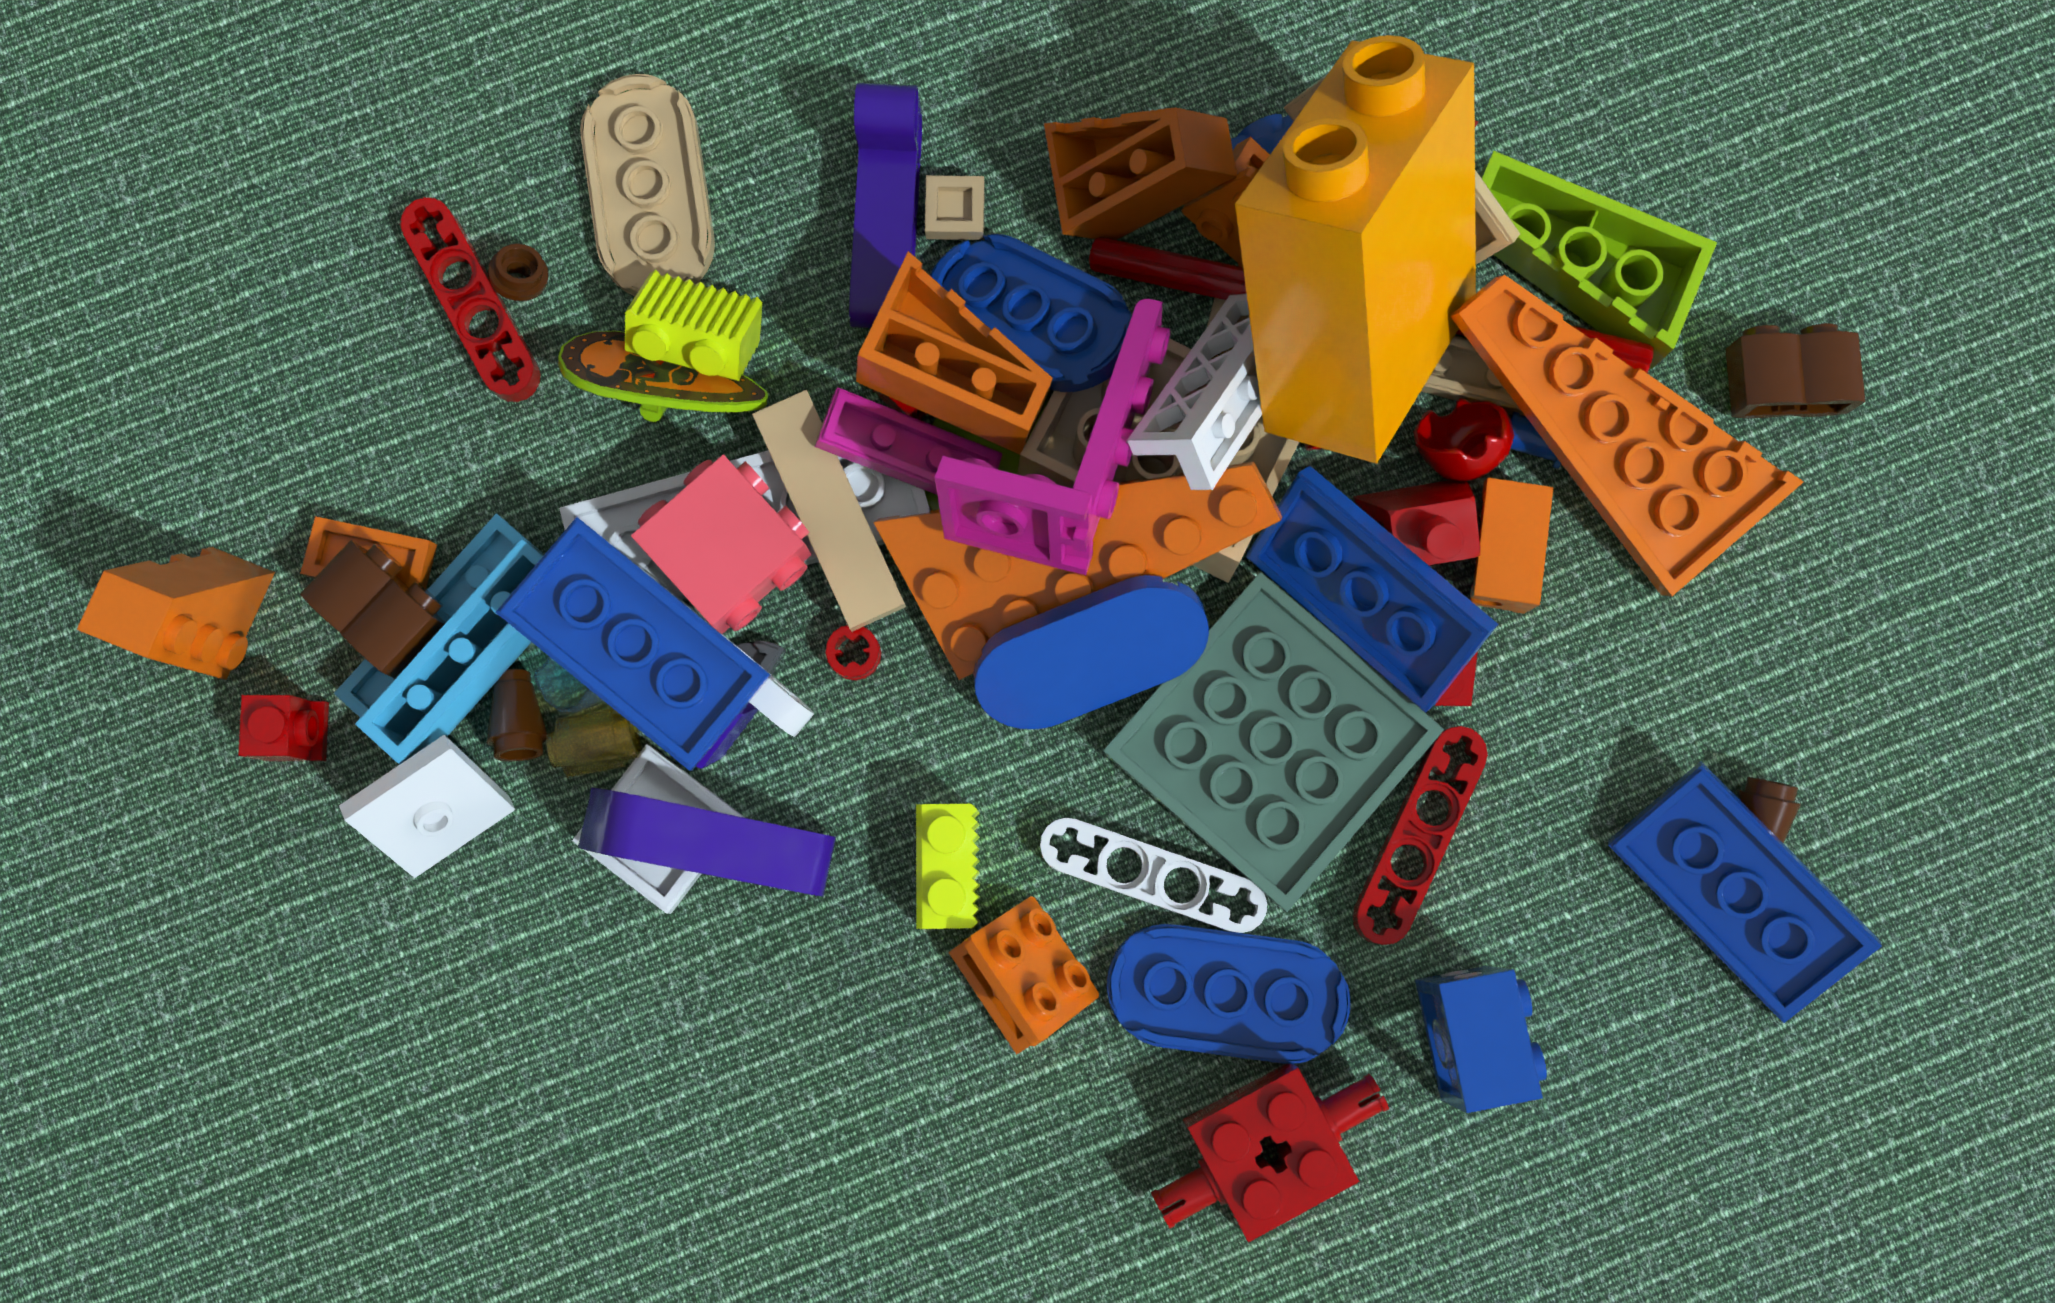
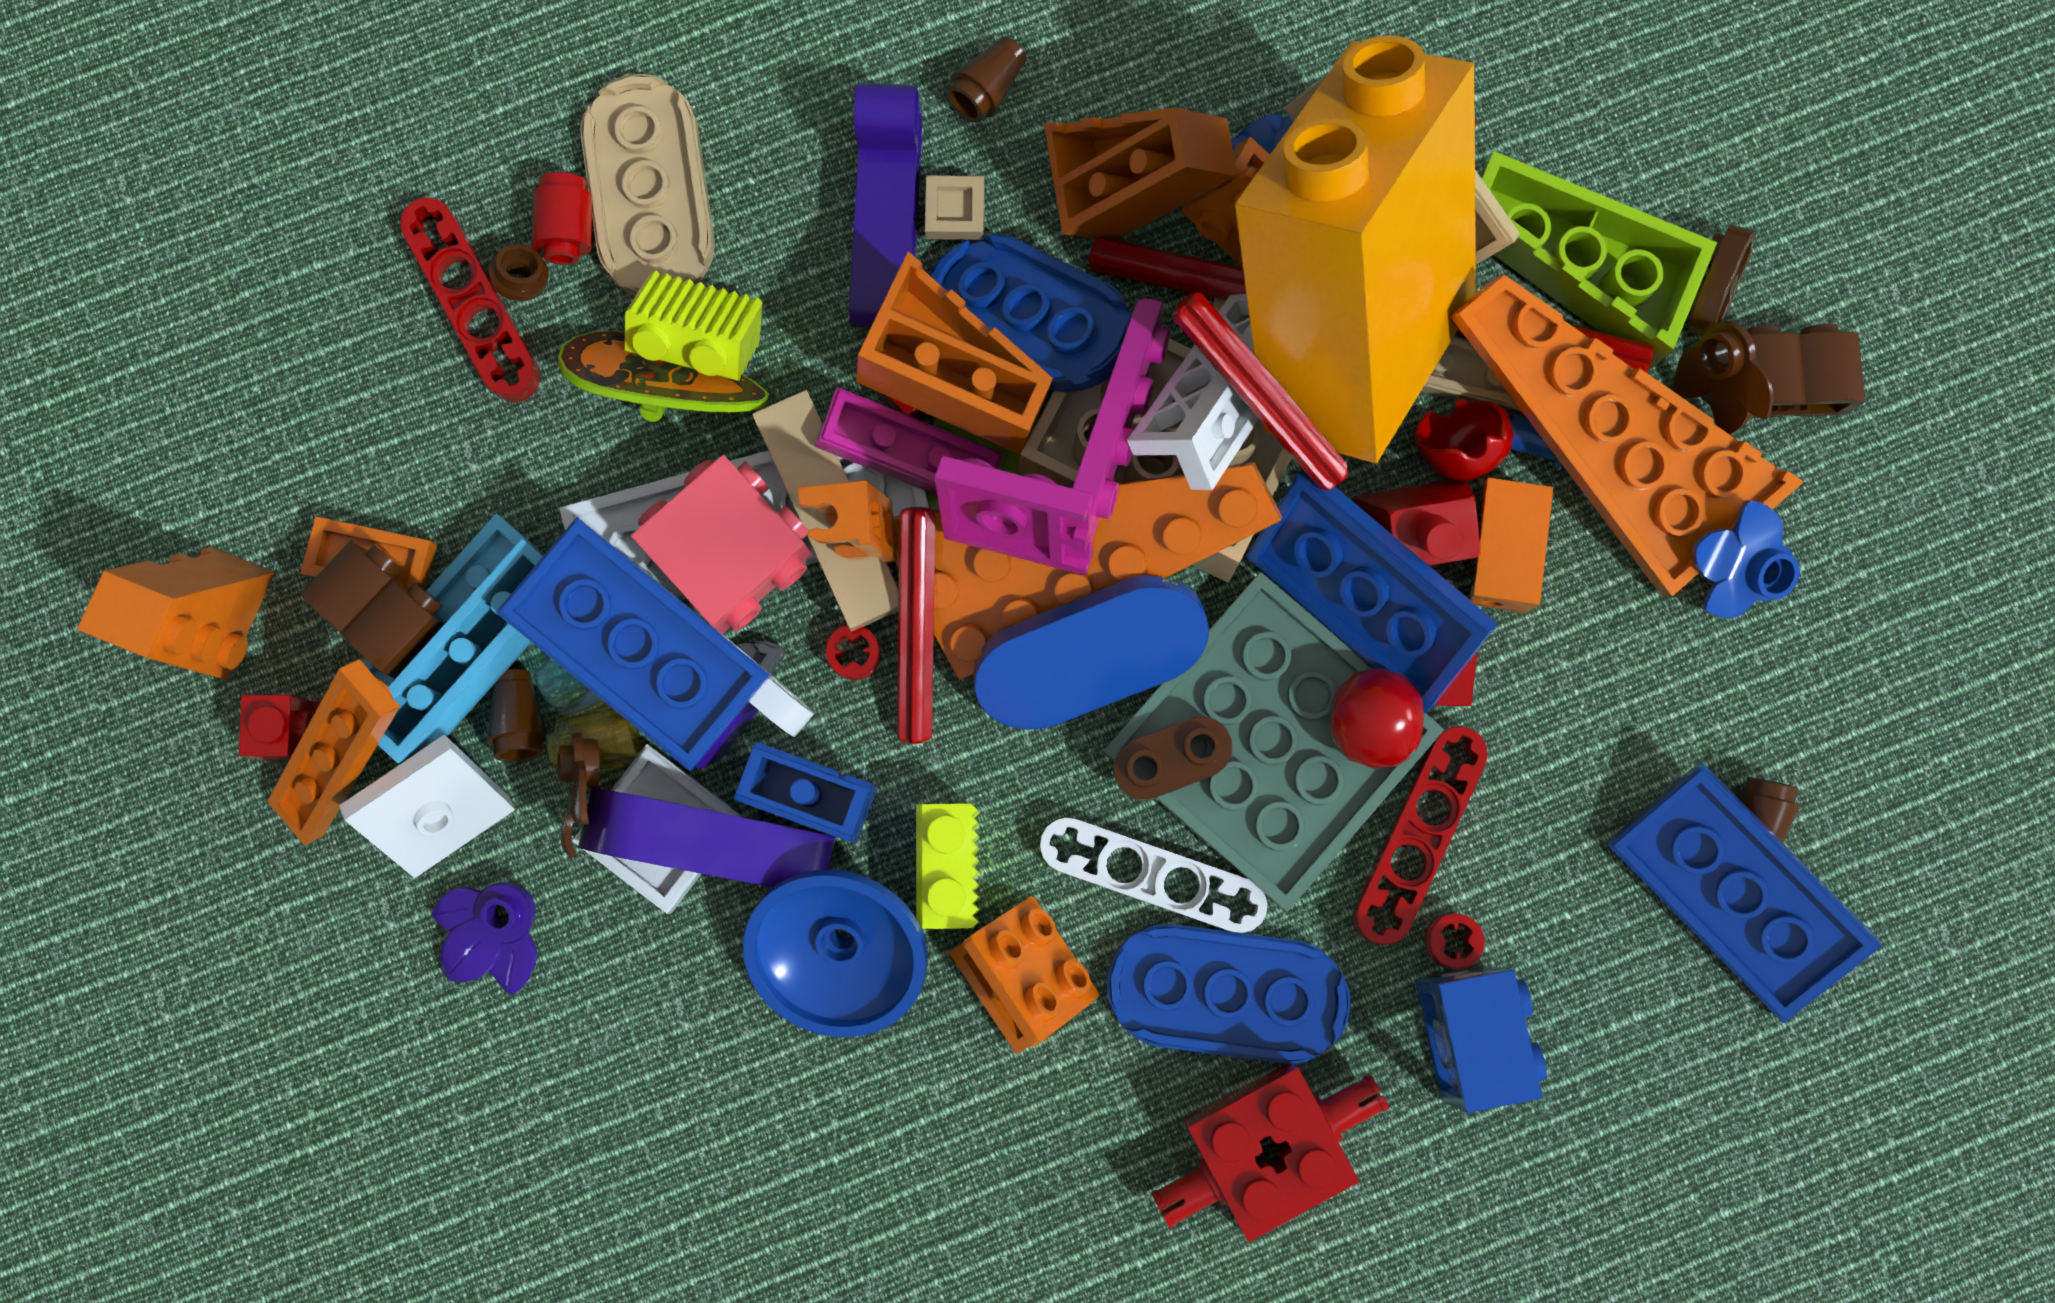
(333, 751): none -> orange plate
(482, 941): none -> dark purple plate
(562, 218): none -> red brick
(580, 767): none -> reddish brown plate
(805, 792): none -> blue brick
(828, 979): none -> blue dish
(857, 516): none -> orange hinge
(915, 624): none -> red axle
(985, 80): none -> reddish brown cone
(1173, 758): none -> reddish brown plate
(1260, 391): none -> red axle
(1377, 718): none -> red hair
(1472, 939): none -> red bush
(1723, 278): none -> reddish brown plate
(1728, 374): none -> reddish brown plate
(1745, 562): none -> blue plate

